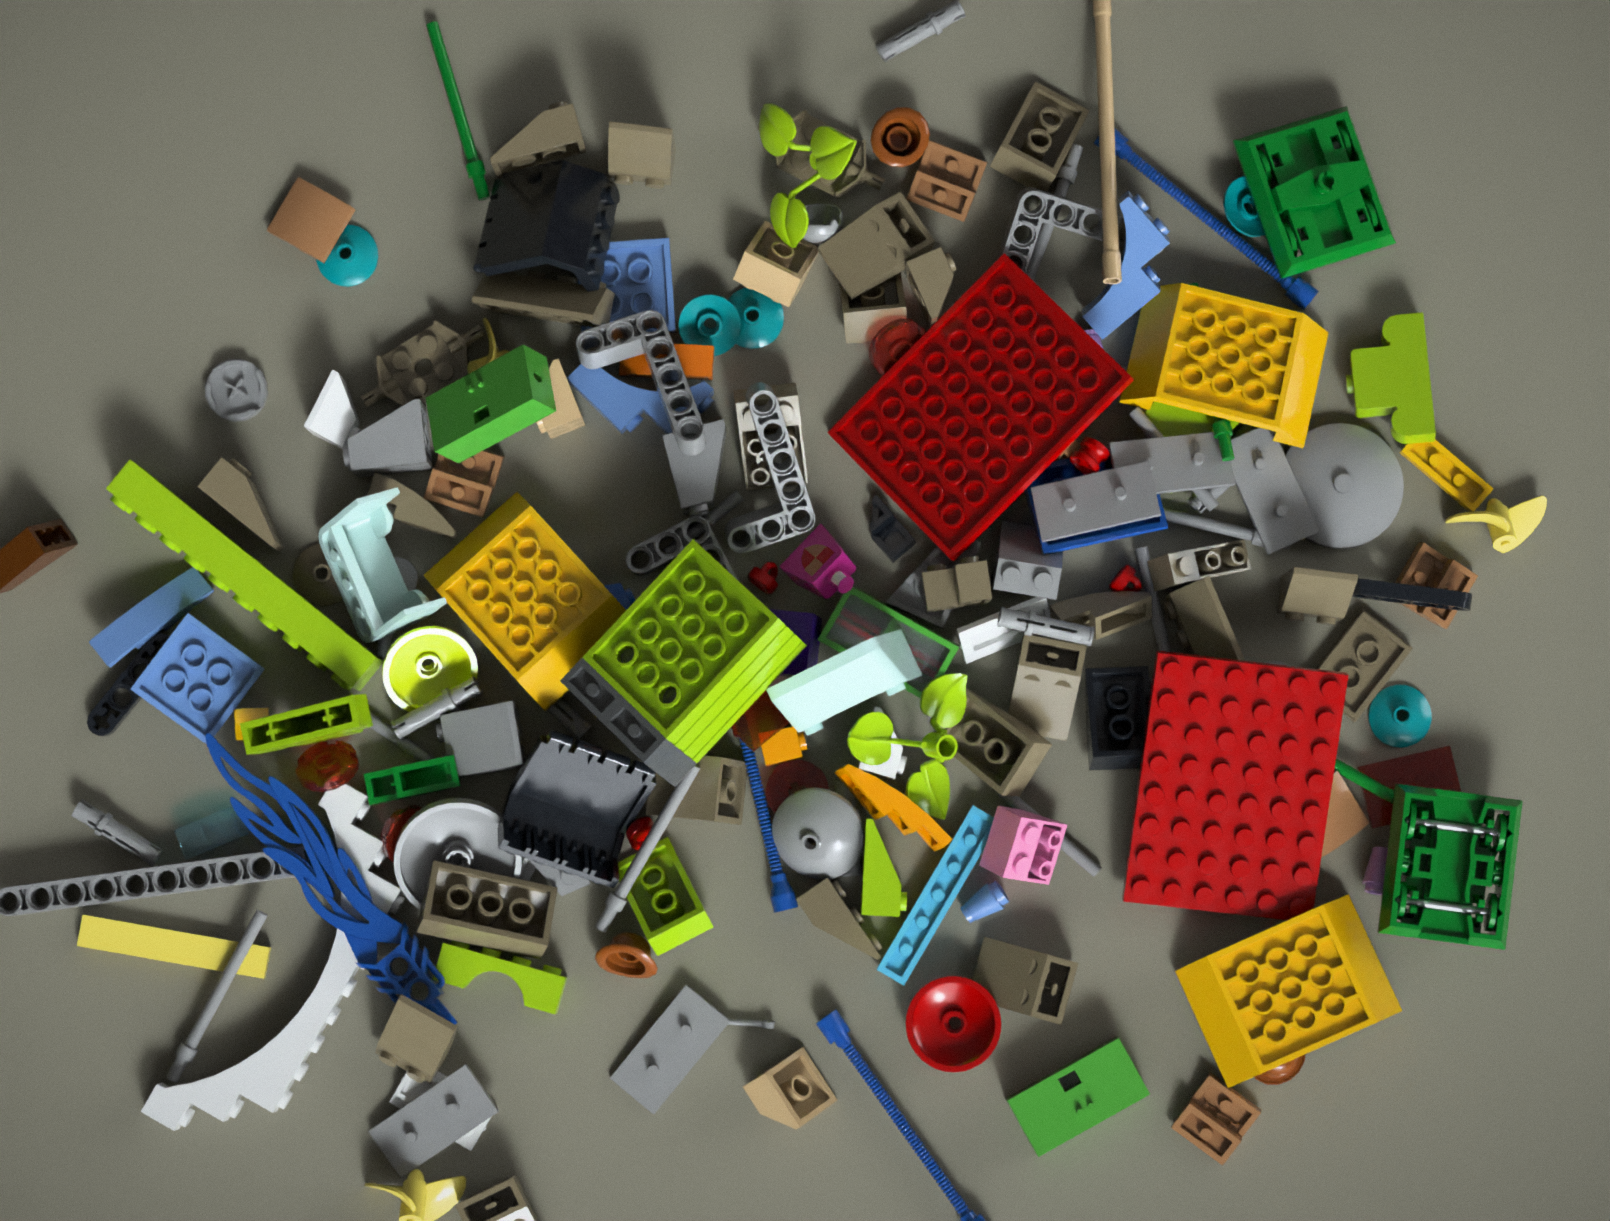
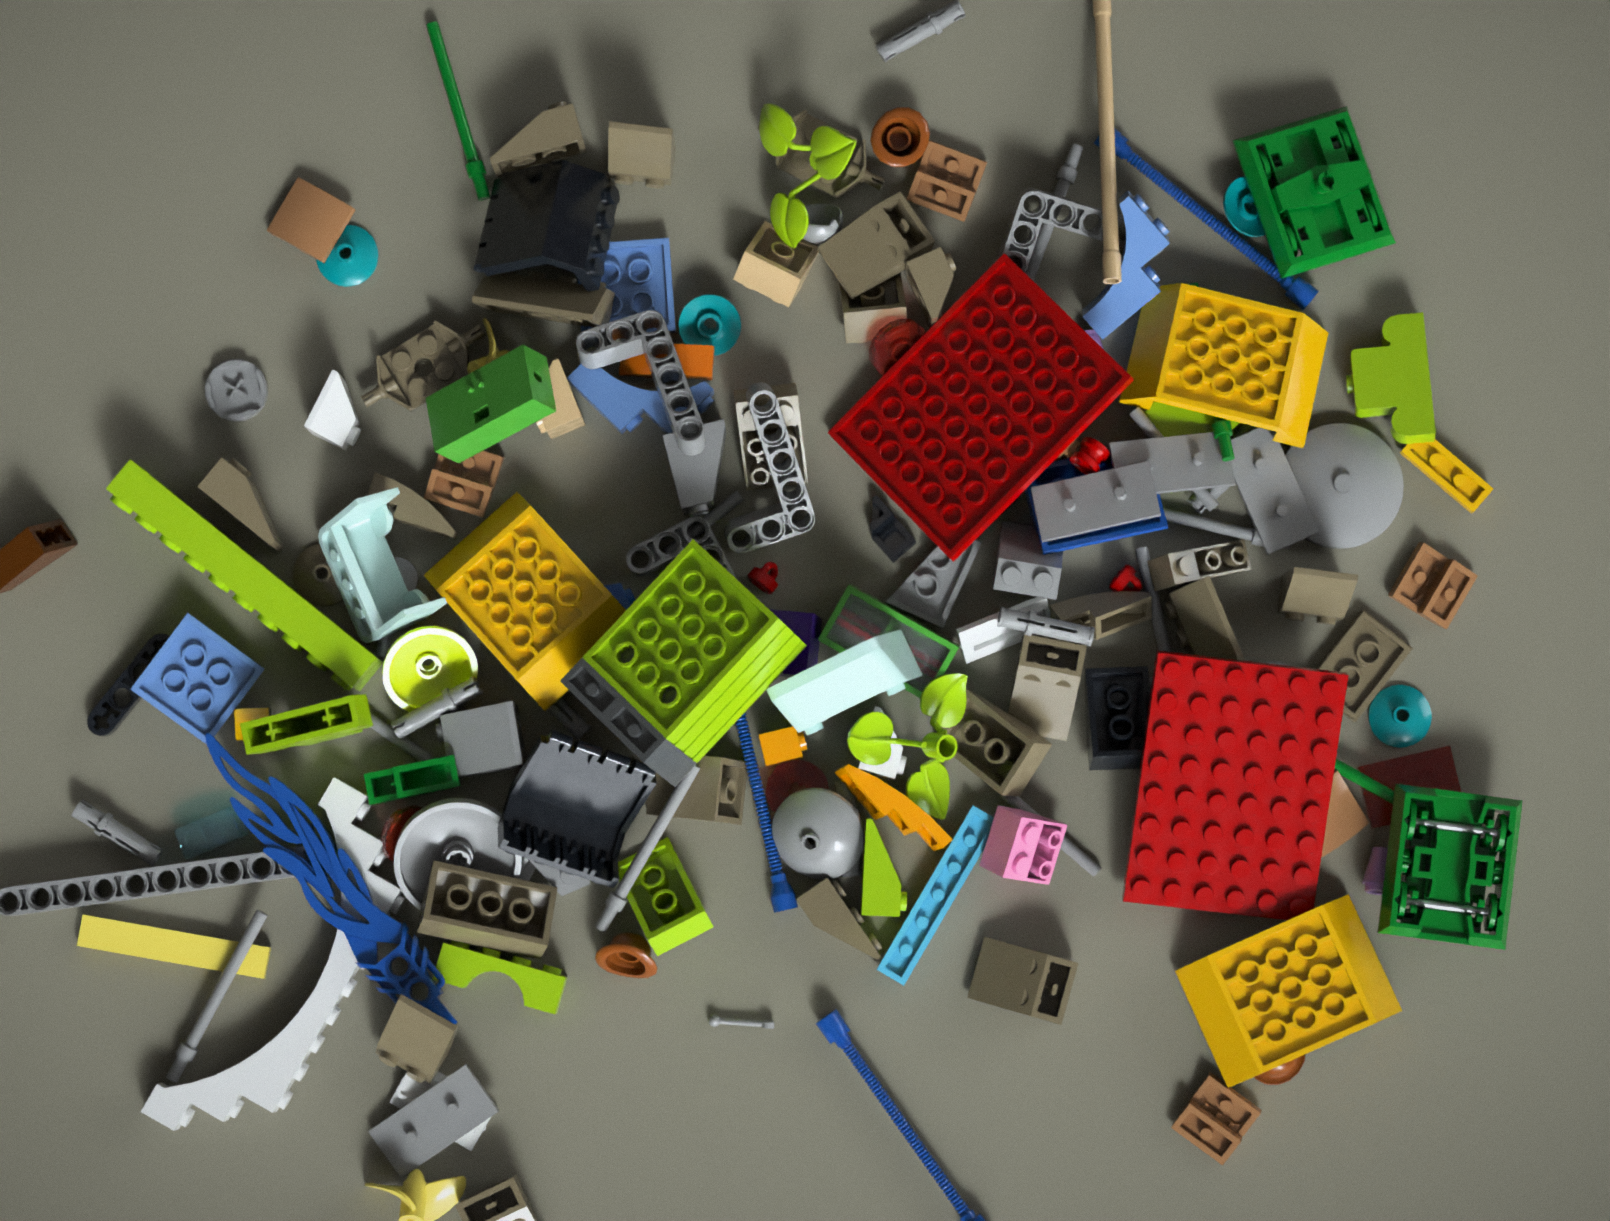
(151, 615): medium blue slope -> none
(327, 766): clear red tile -> none
(392, 444): light grey slope -> none
(638, 831): red tile -> none
(670, 1049): light grey piece -> none
(759, 722): clear red piece -> none
(767, 326): teal dish -> none
(791, 1091): tan slope -> none
(820, 565): dark pink torso -> none
(933, 1036): red dish -> none
(958, 586): dark tan brick -> none
(985, 902): medium blue cone -> none
(1039, 138): dark tan slope -> none
(1077, 1096): bright green brick -> none
(1413, 595): black beam -> none
(1506, 525): light yellow piece -> none

